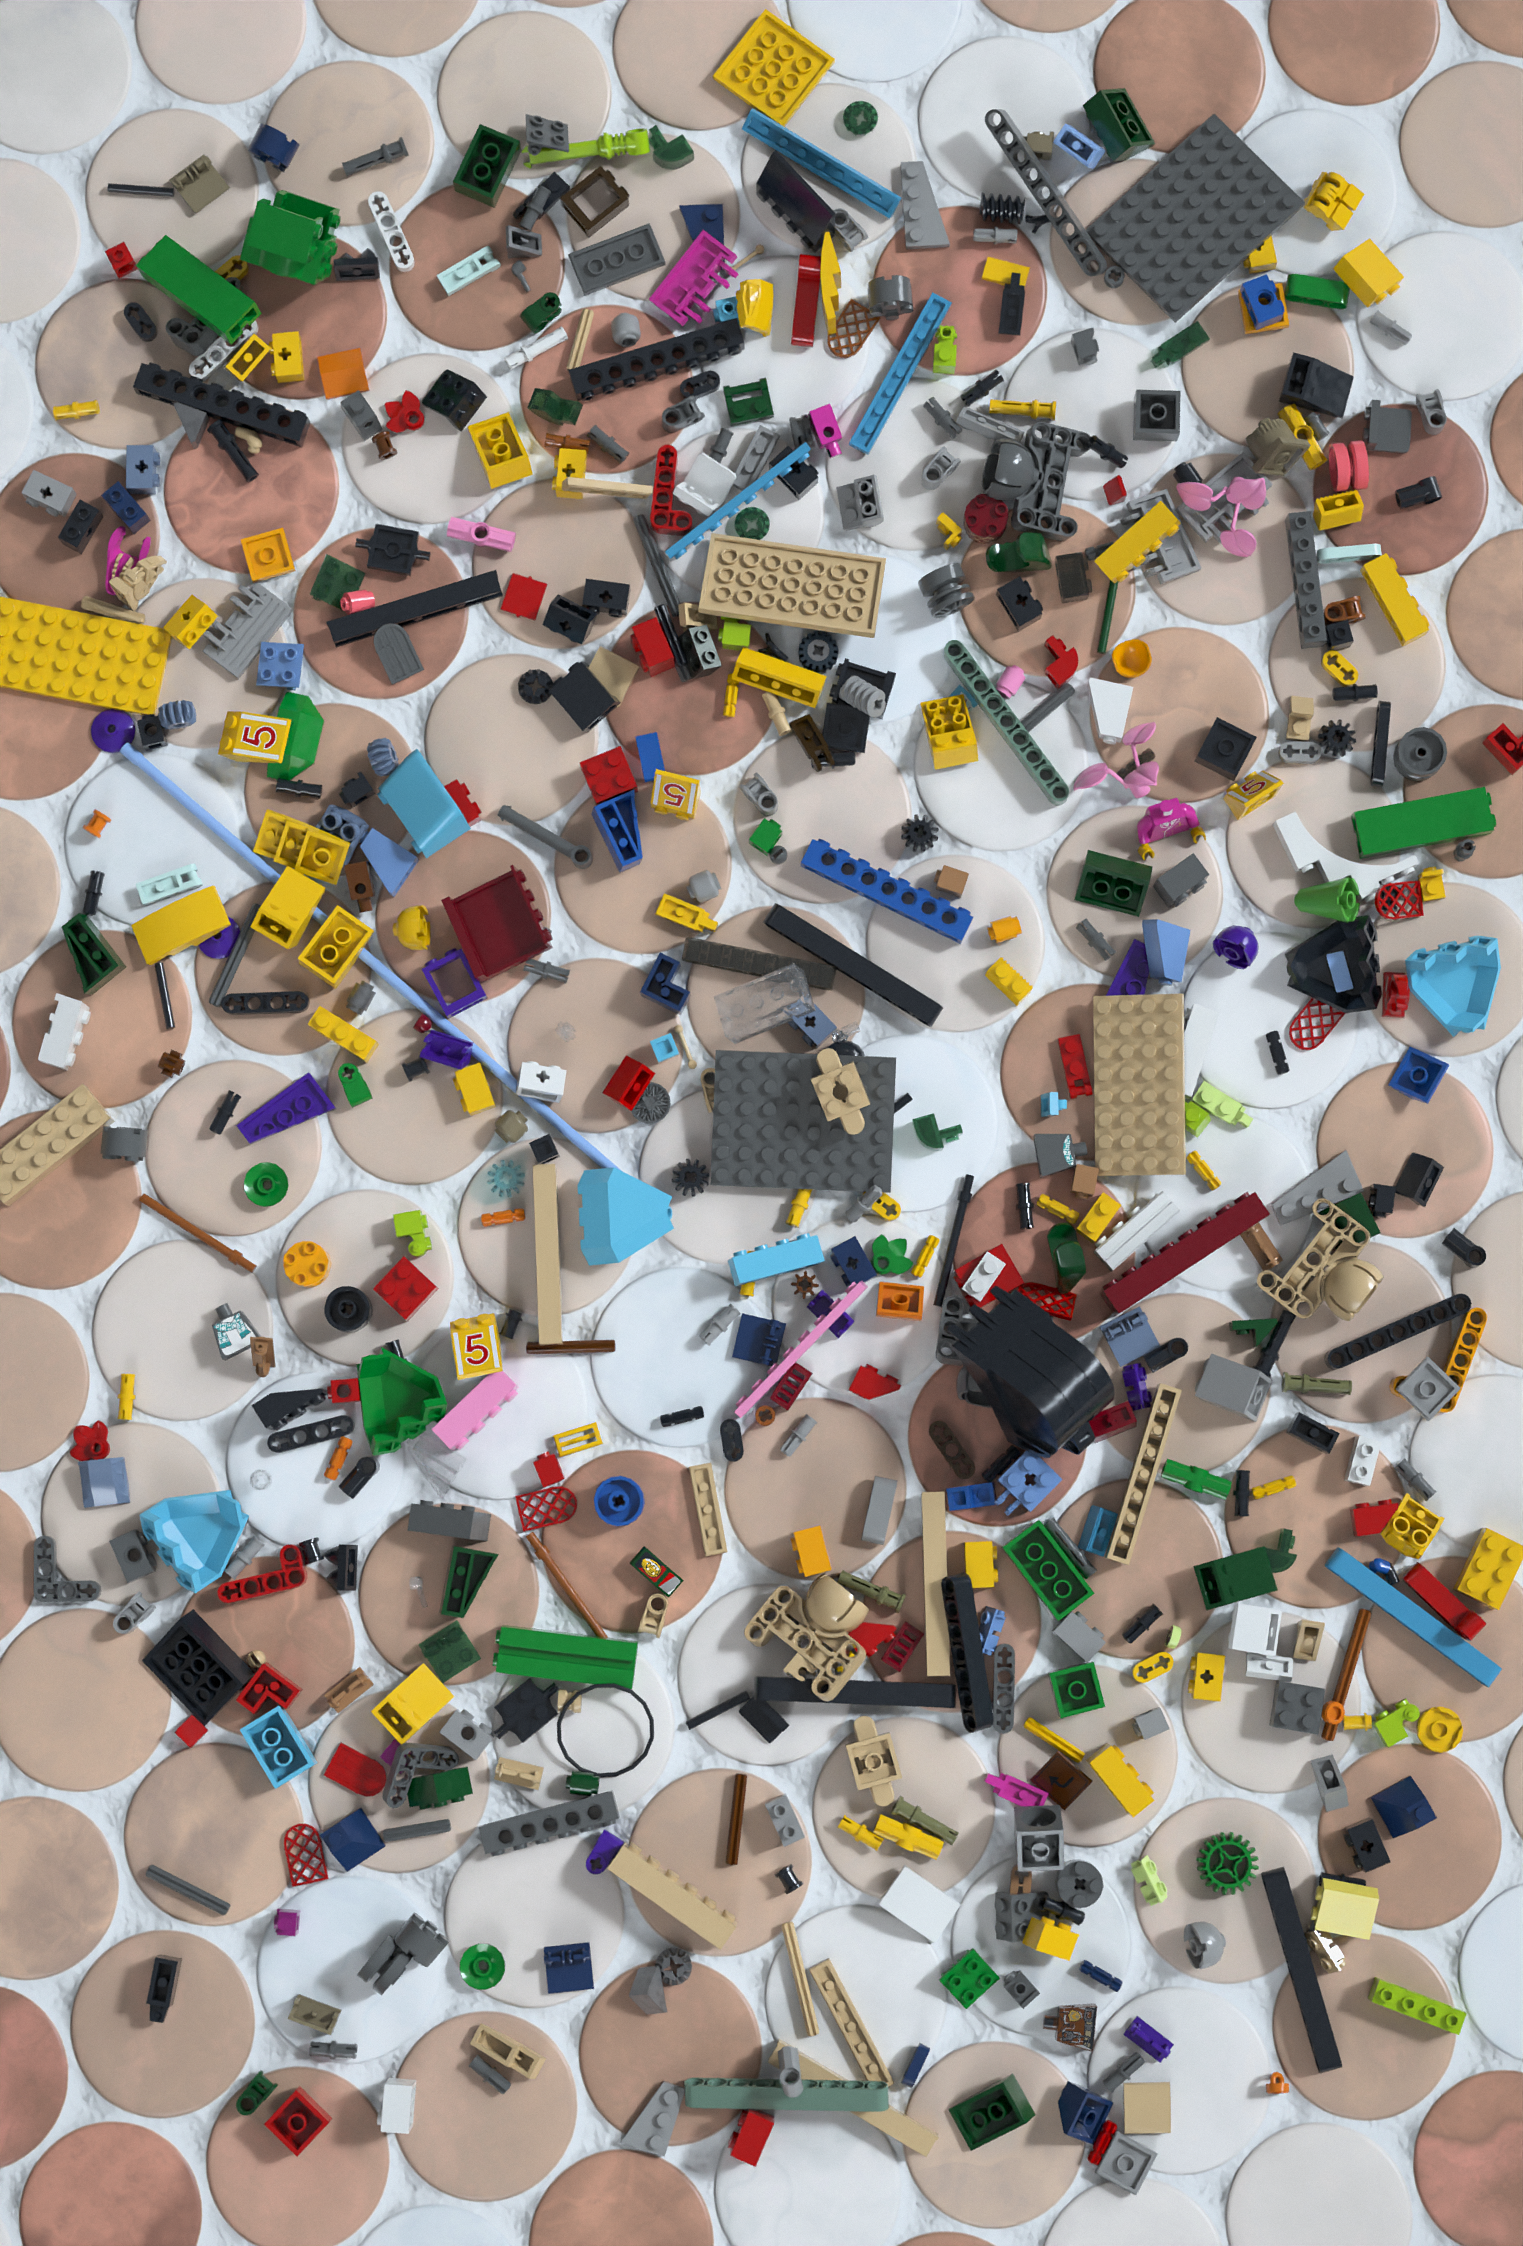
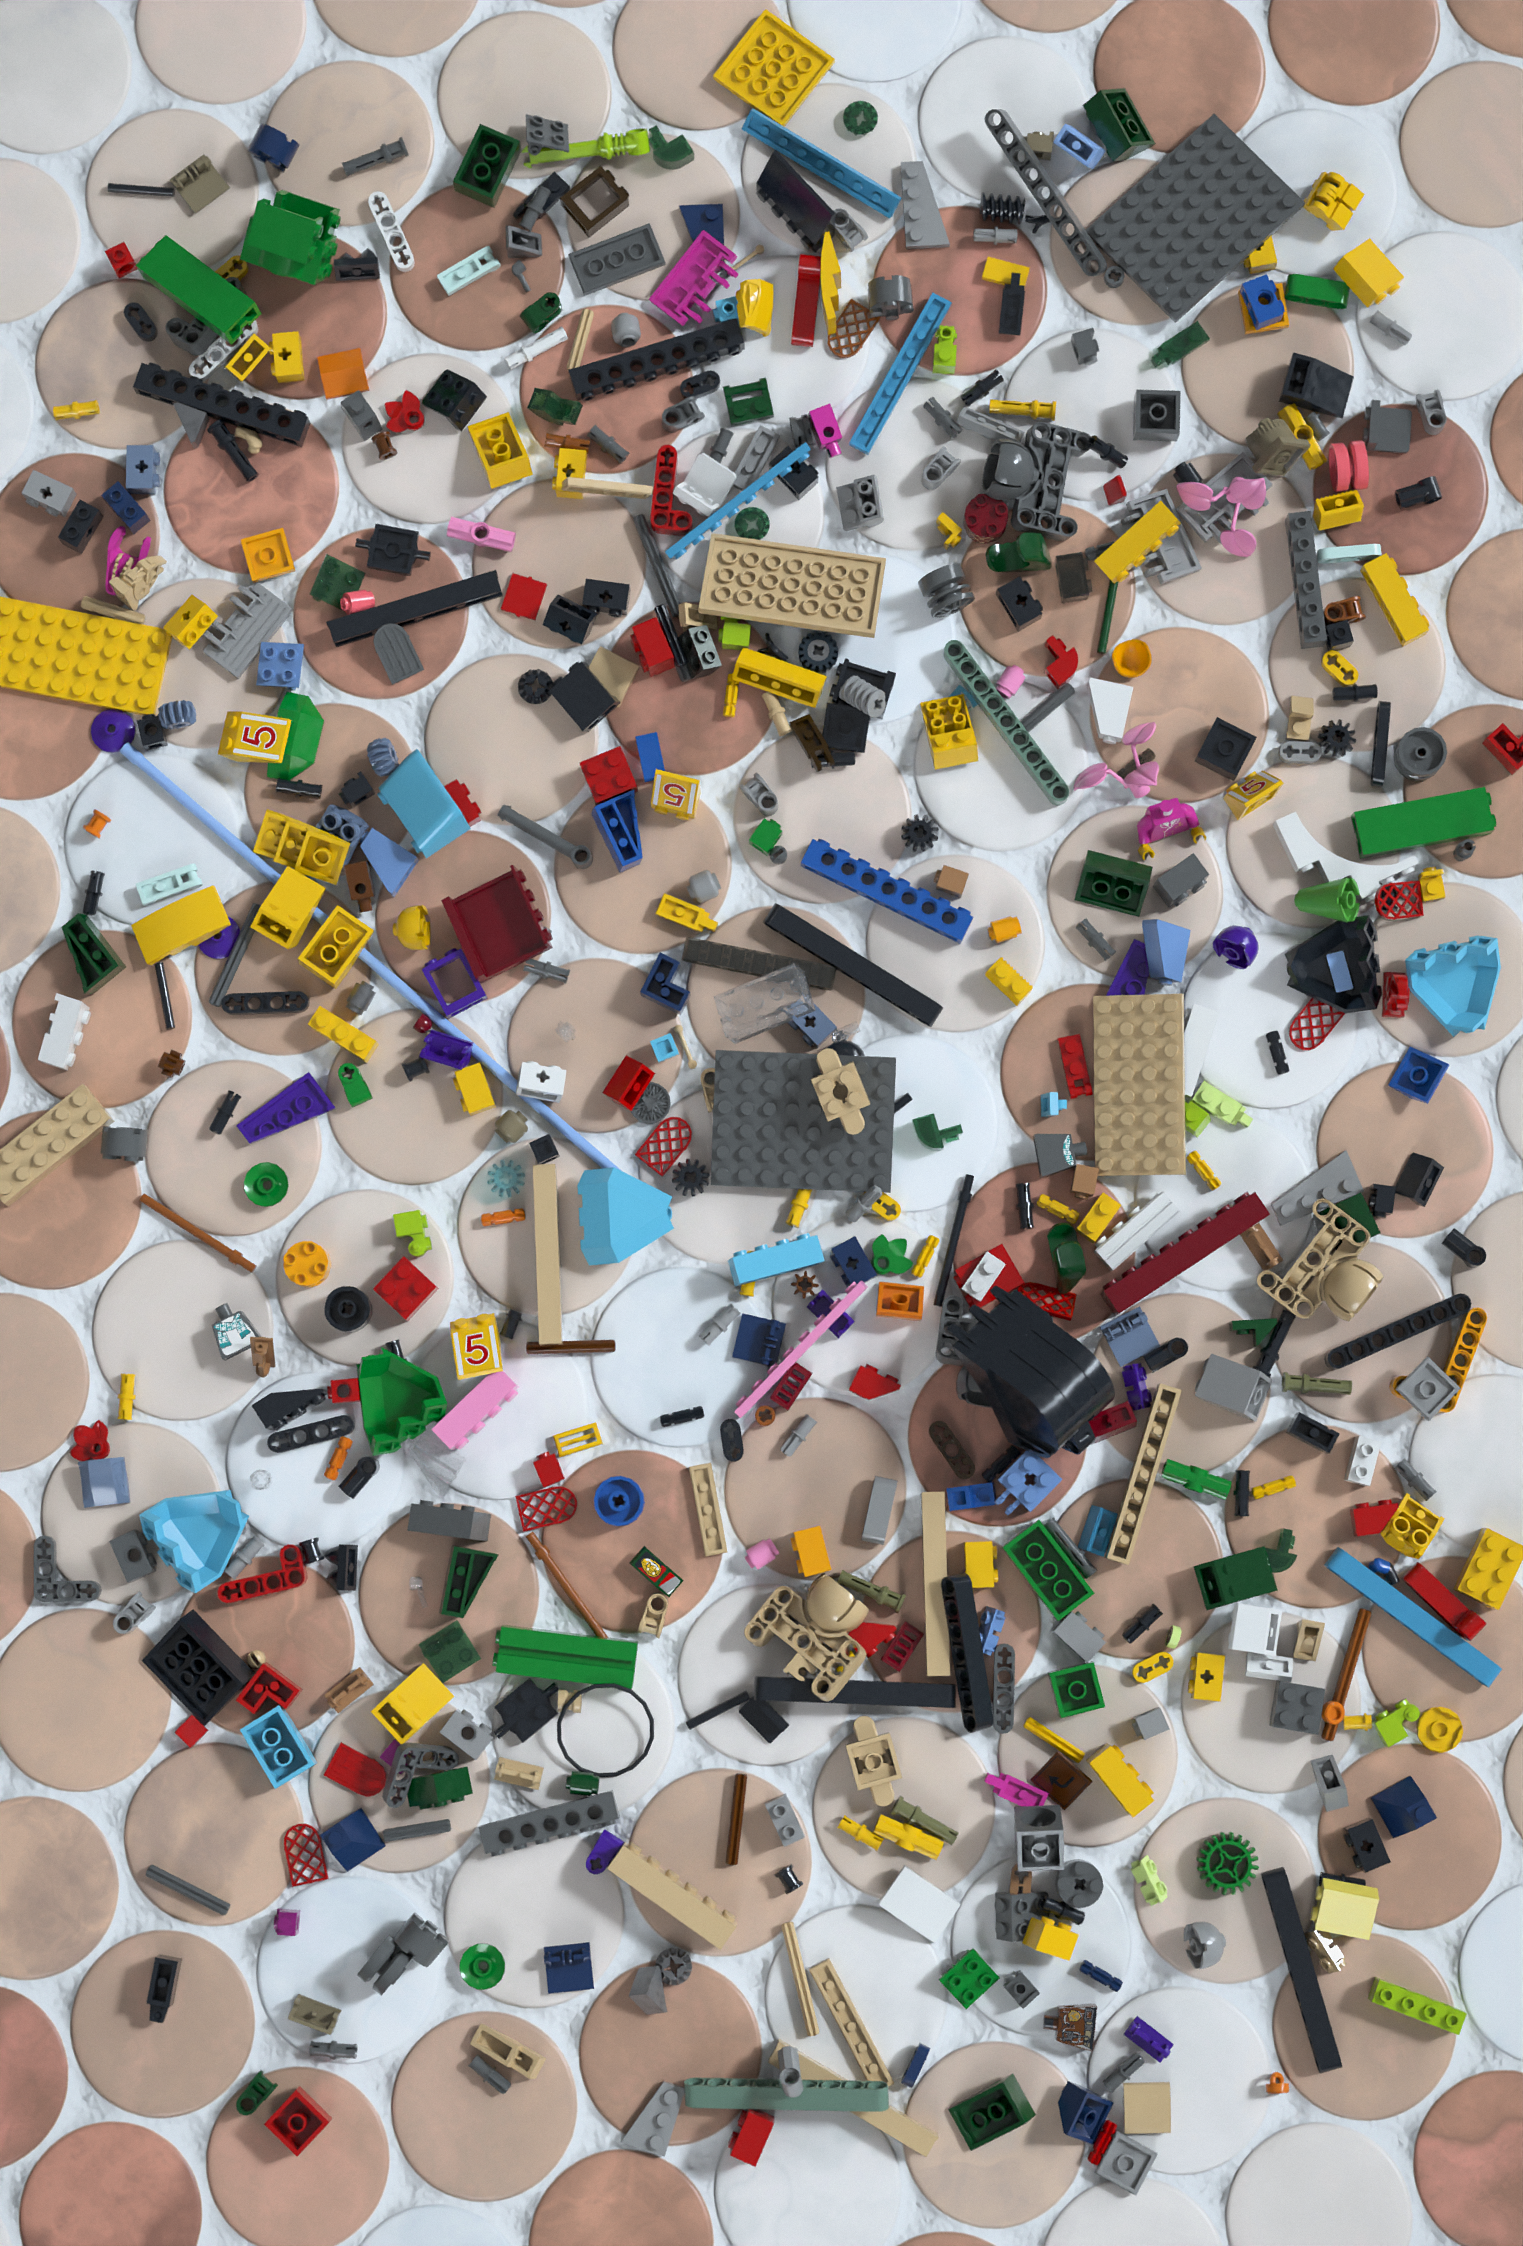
(398, 2105): white brick -> none
(681, 1149): none -> red window
(761, 1554): none -> bright pink brick

